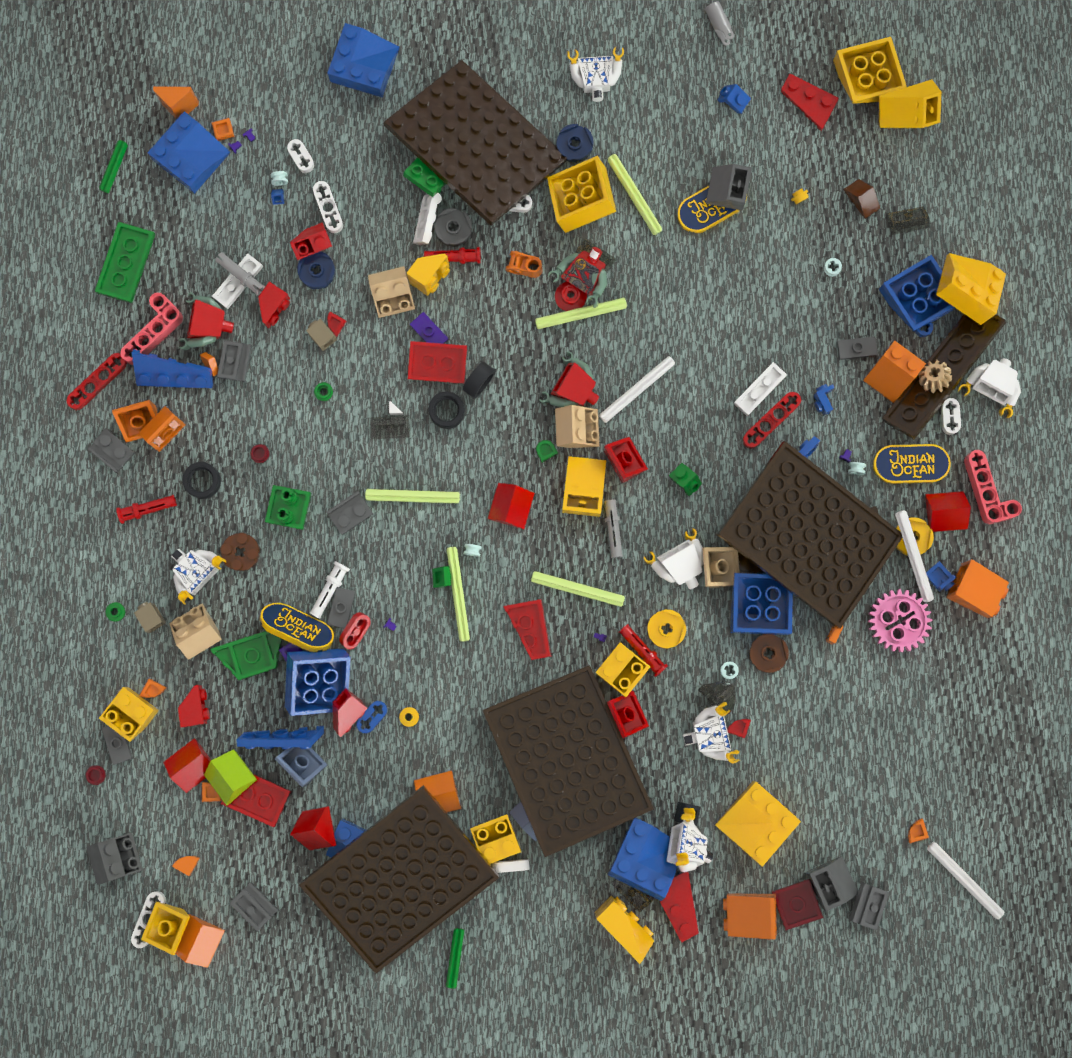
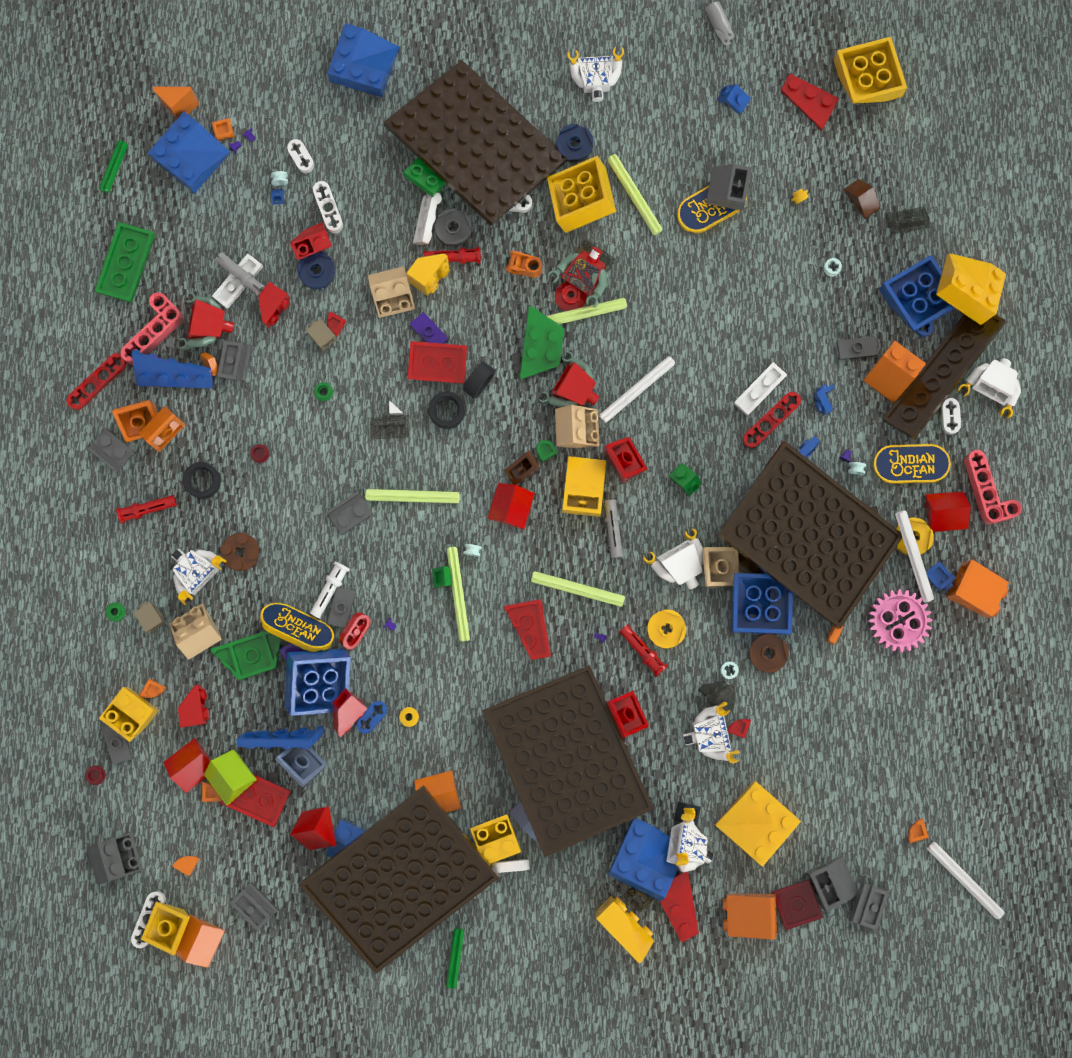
(288, 507): green plate -> none
(522, 468): none -> reddish brown slope
(541, 344): none -> green wing
(622, 669): yellow slope -> none
(911, 106): yellow slope -> none
(930, 382): tan gear -> none

